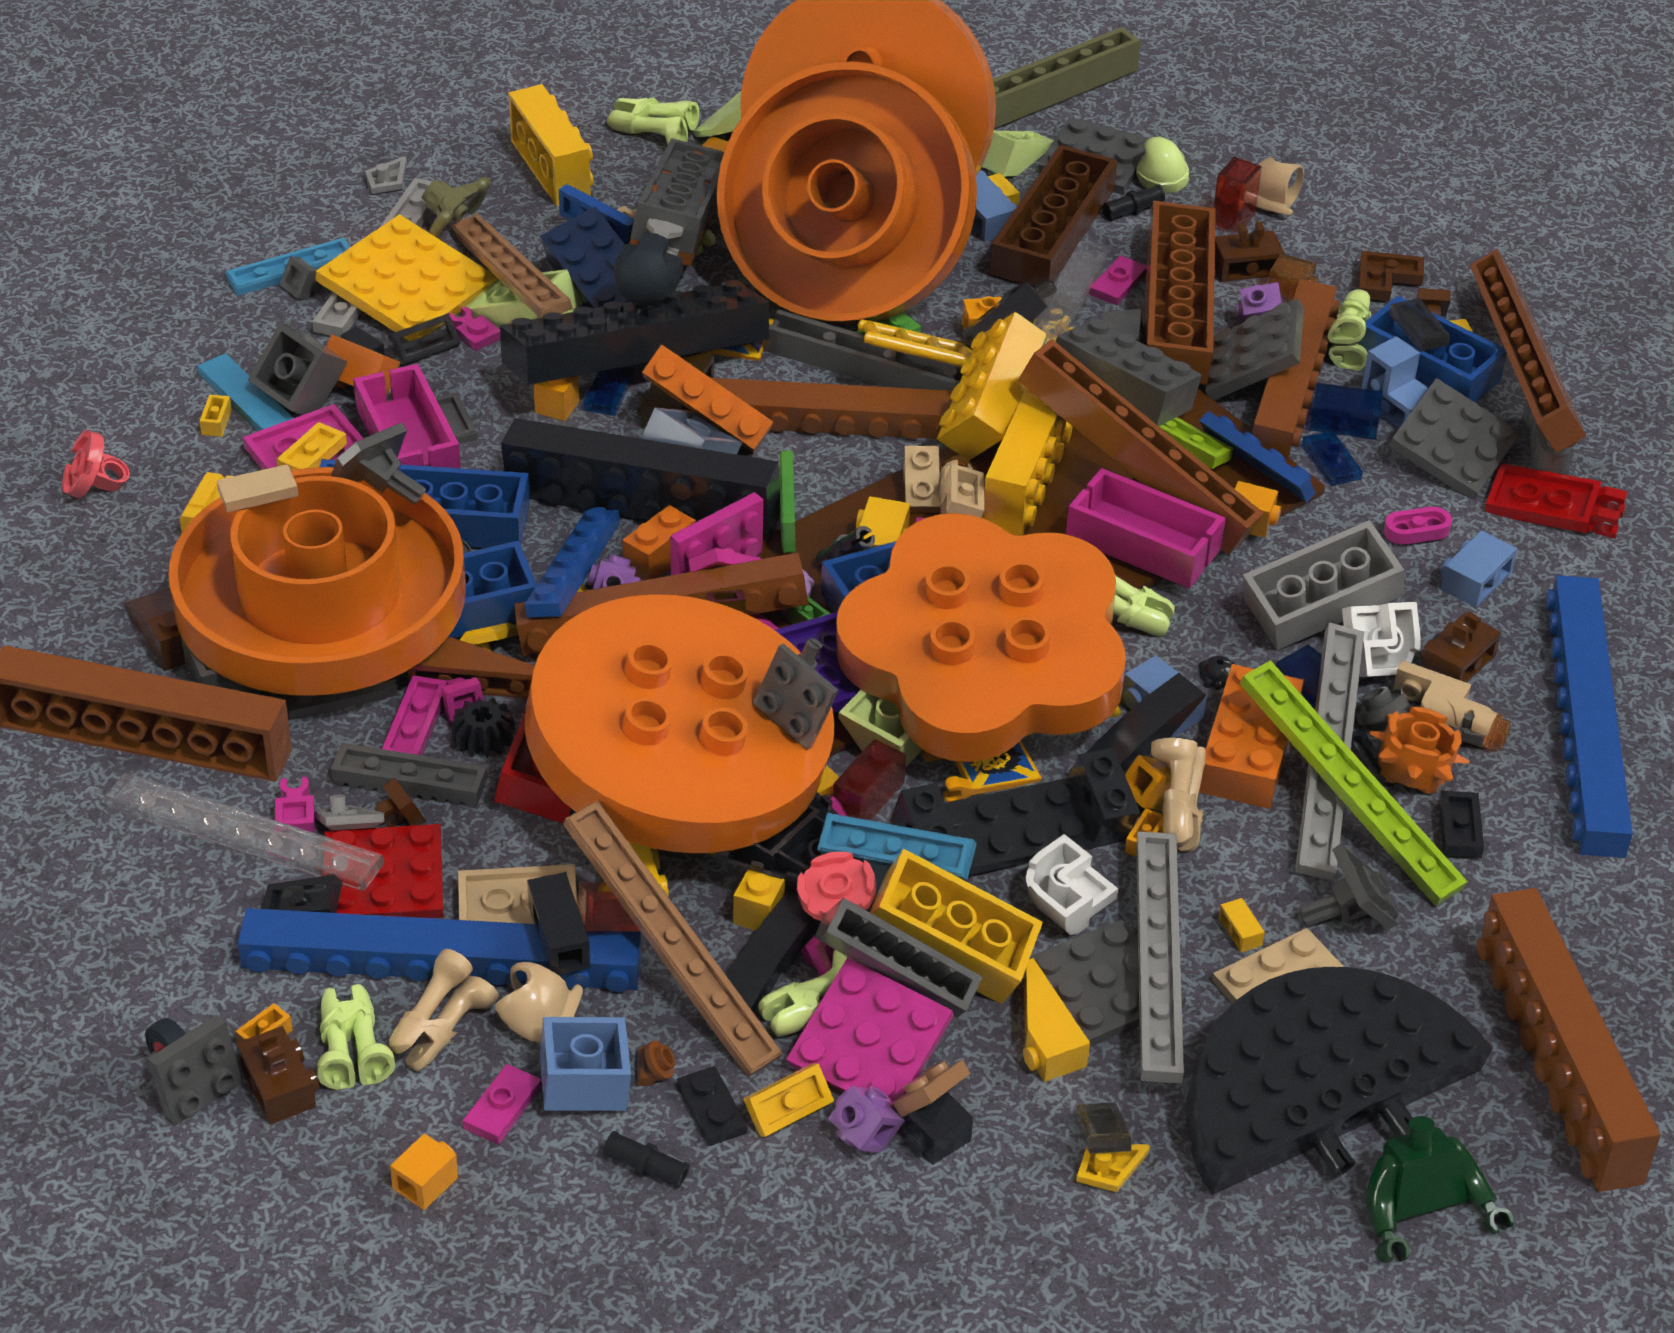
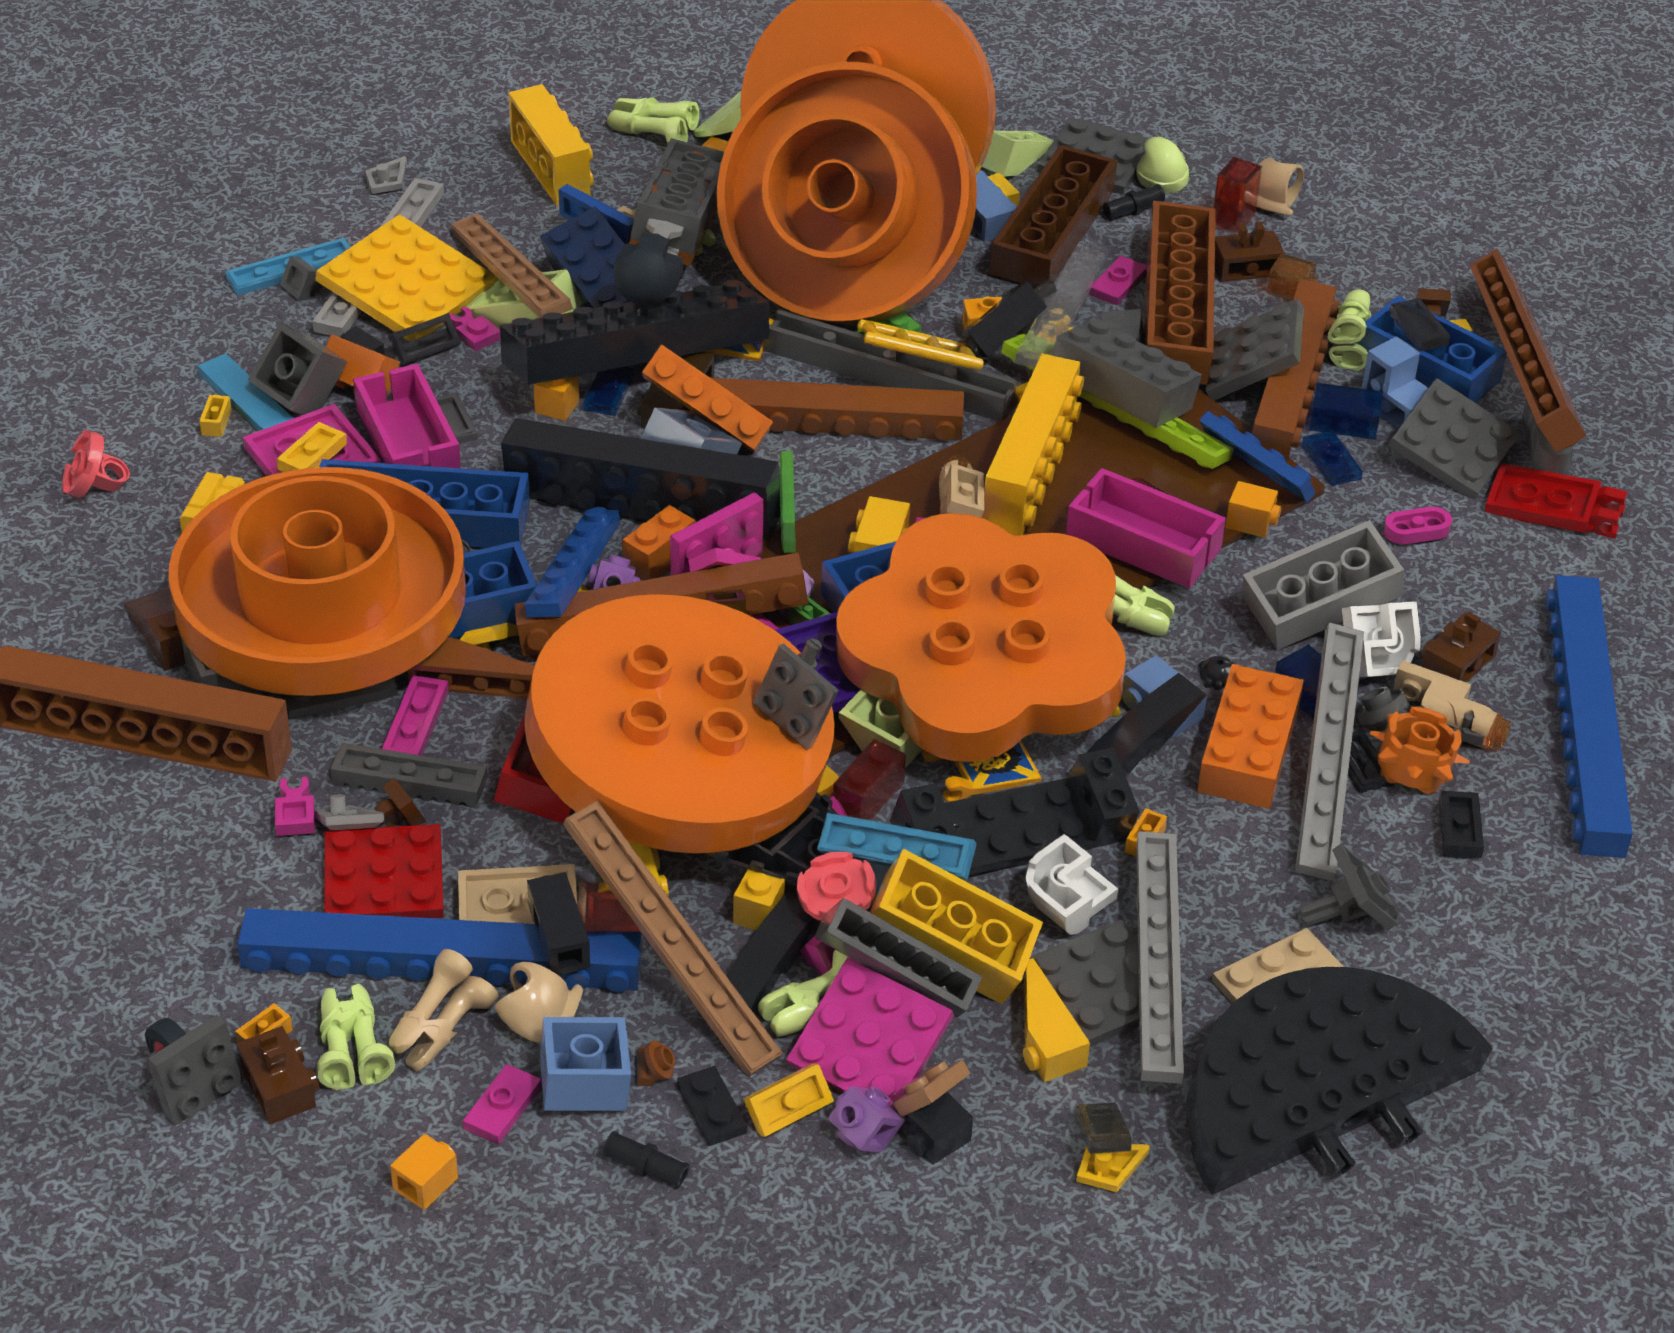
(244, 831): clear tile -> none
(257, 488): tan tile -> none
(308, 894): black plate -> none
(378, 464): dark grey piece -> none
(450, 202): olive piece -> none
(457, 692): dark pink tile -> none
(483, 727): black gear -> none
(847, 544): black pin -> none
(922, 478): tan plate -> none
(989, 386): yellow brick -> none
(1065, 74): olive brick -> none
(1134, 439): dark orange brick -> none
(1149, 781): light orange brick -> none
(1180, 801): tan piece -> none
(1241, 925): yellow piece -> none
(1258, 300): medium lavender brick -> none
(1353, 783): lime plate -> none
(1380, 270): reddish brown plate -> none
(1421, 1176): dark green torso -> none
(1477, 568): medium blue brick -> none
(1568, 1041): dark orange brick -> none

